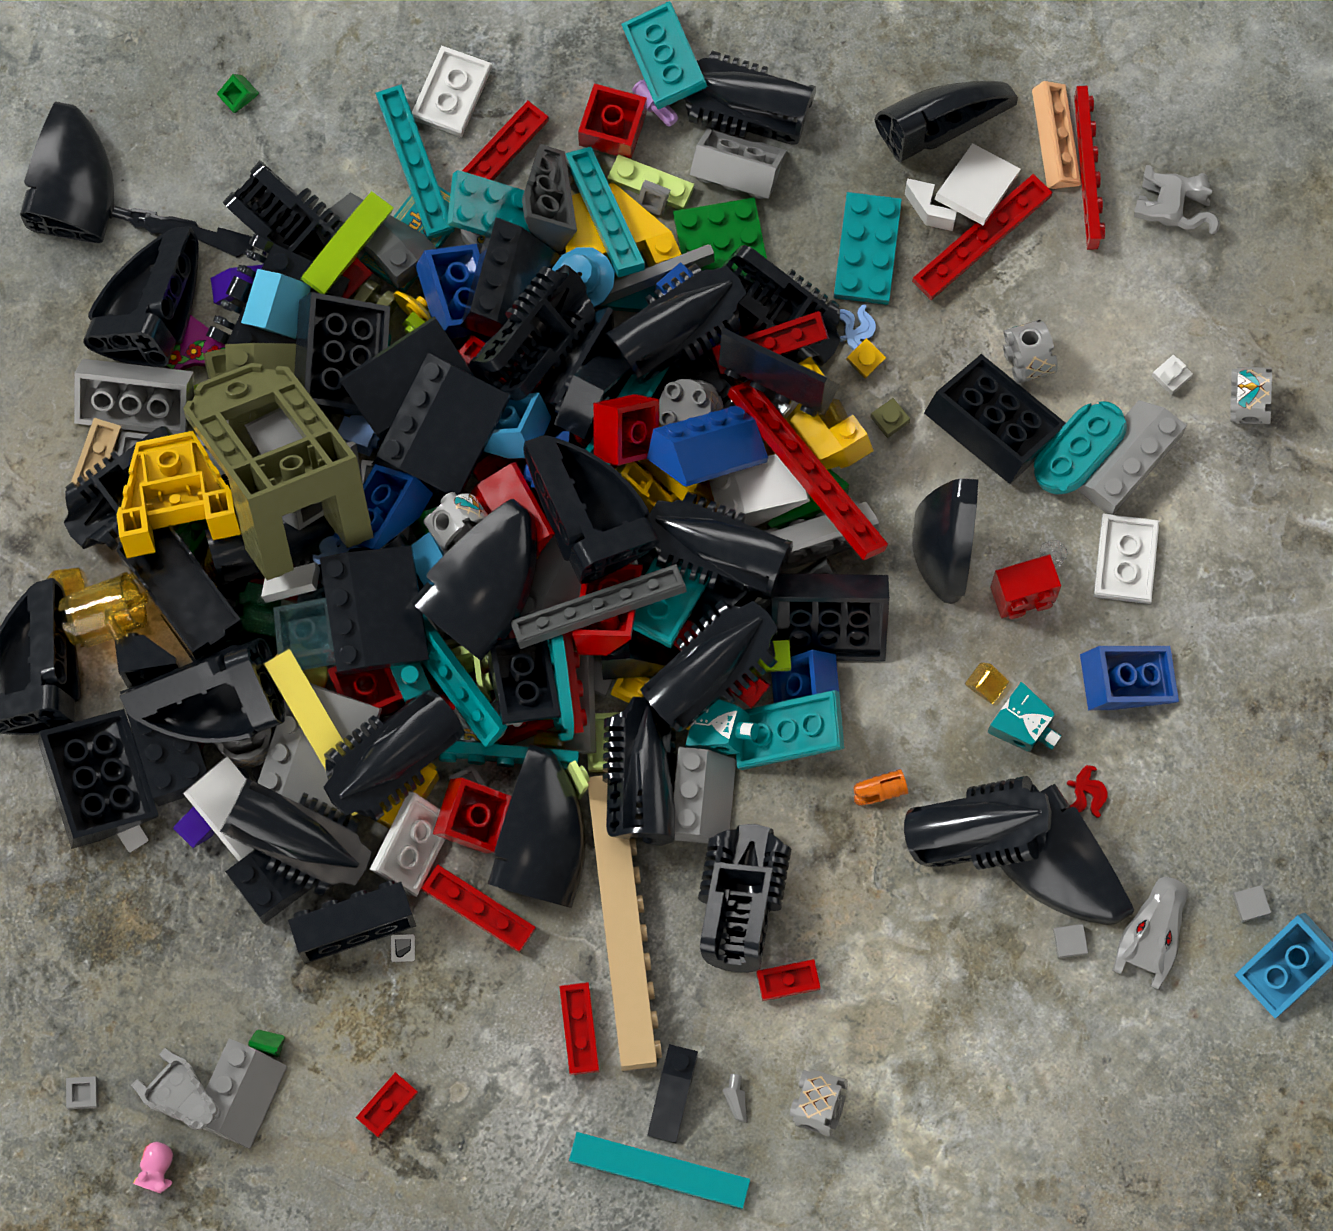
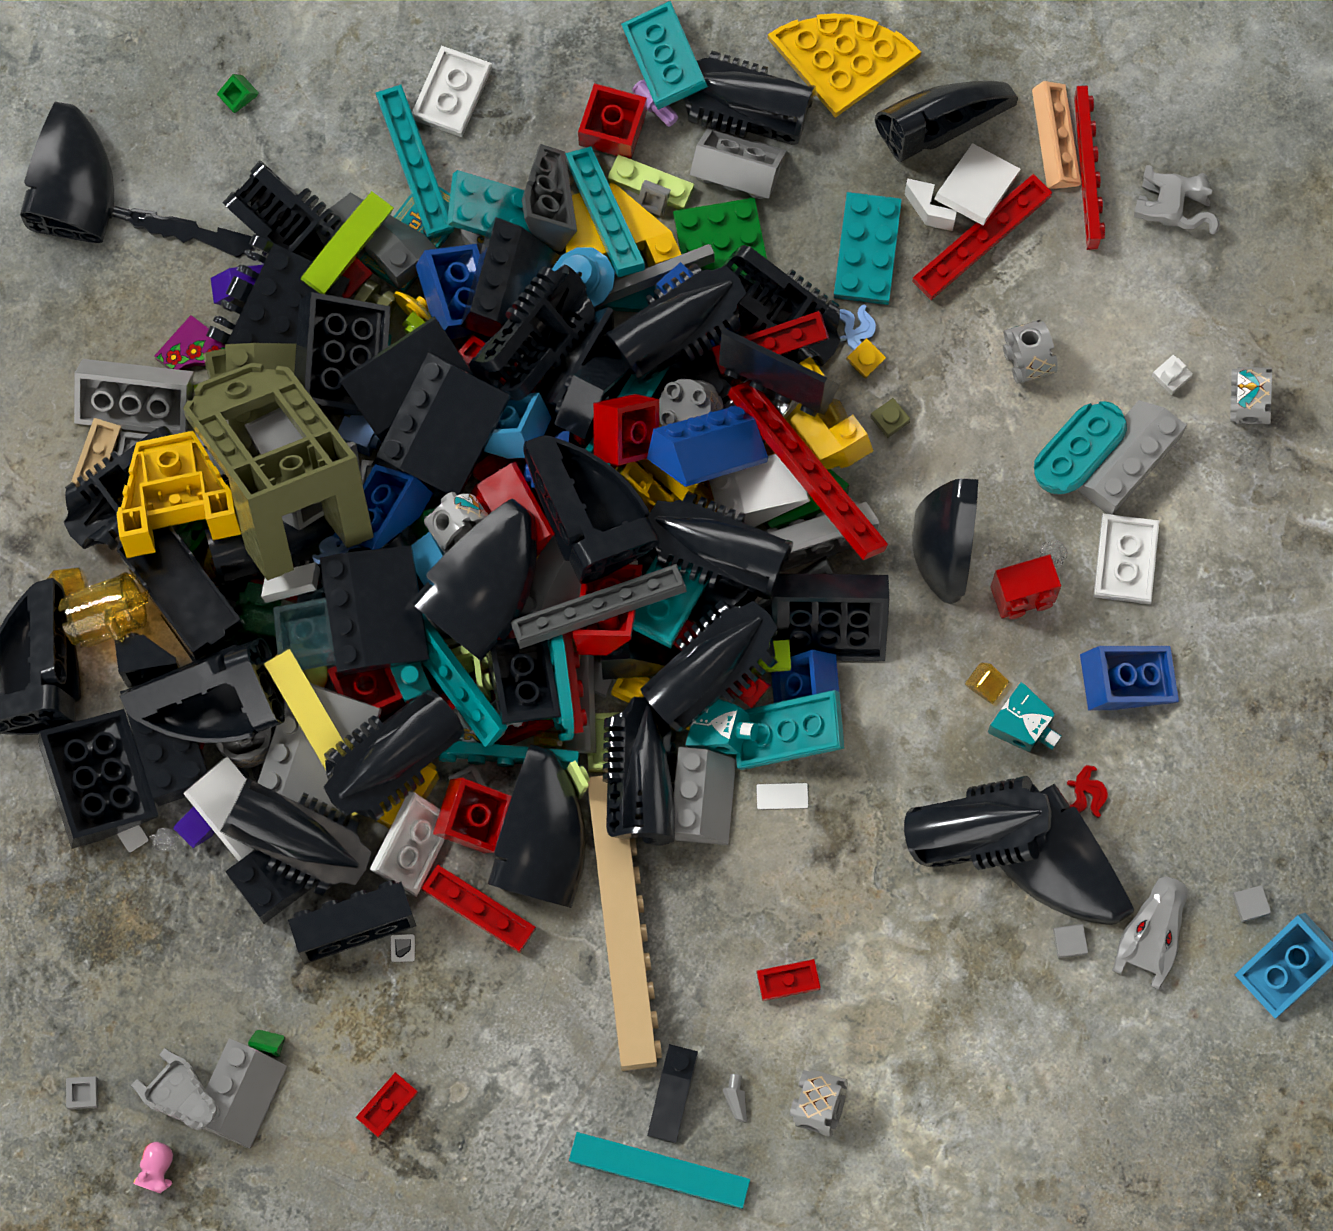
(147, 302): black panel -> none
(164, 840): none -> clear plate
(275, 303): medium azure slope -> none
(508, 142): red plate -> none
(579, 1028): red plate -> none
(741, 887): black connector -> none
(782, 796): none -> white sticker
(843, 56): none -> yellow plate
(880, 788): orange hinge -> none
(994, 418): black slope -> none

